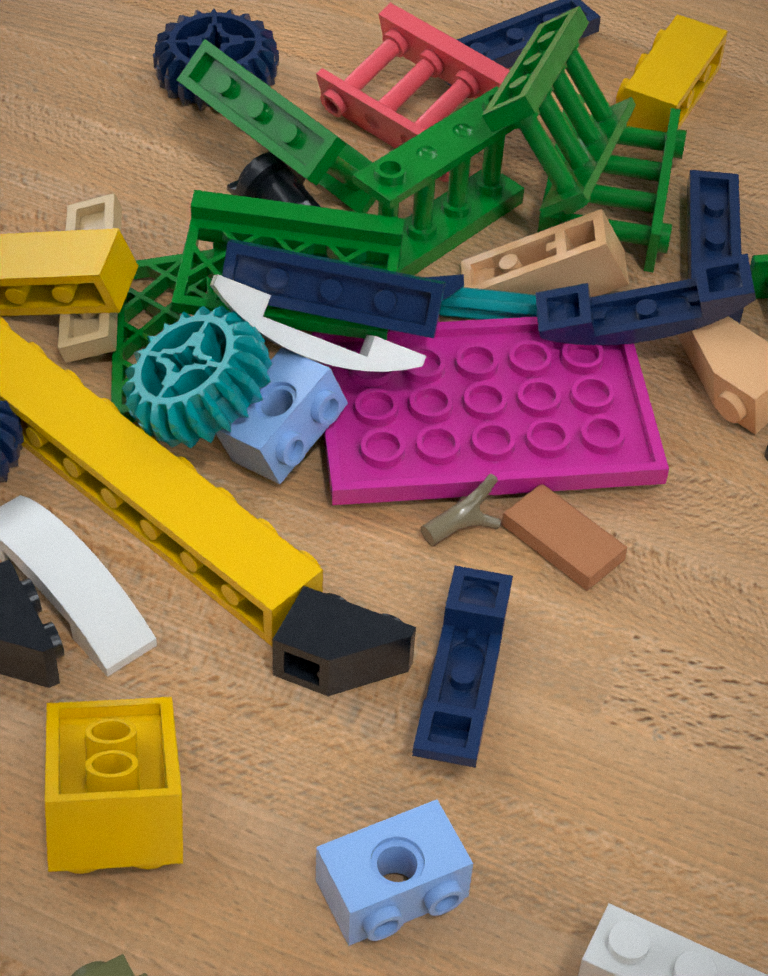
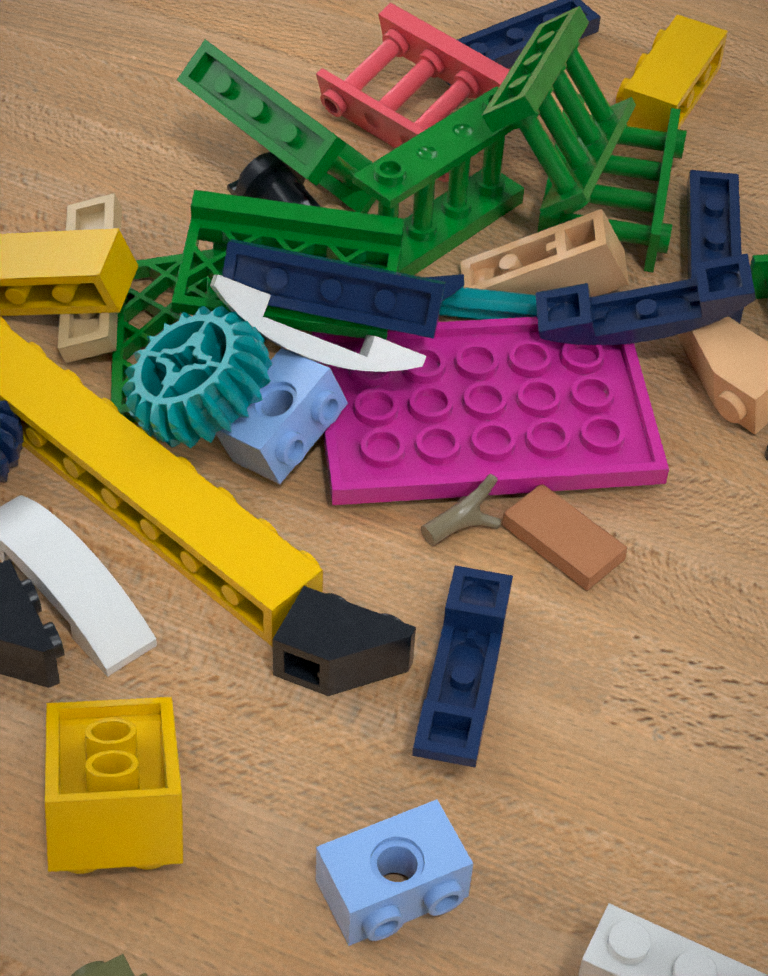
(234, 35): dark blue gear -> none

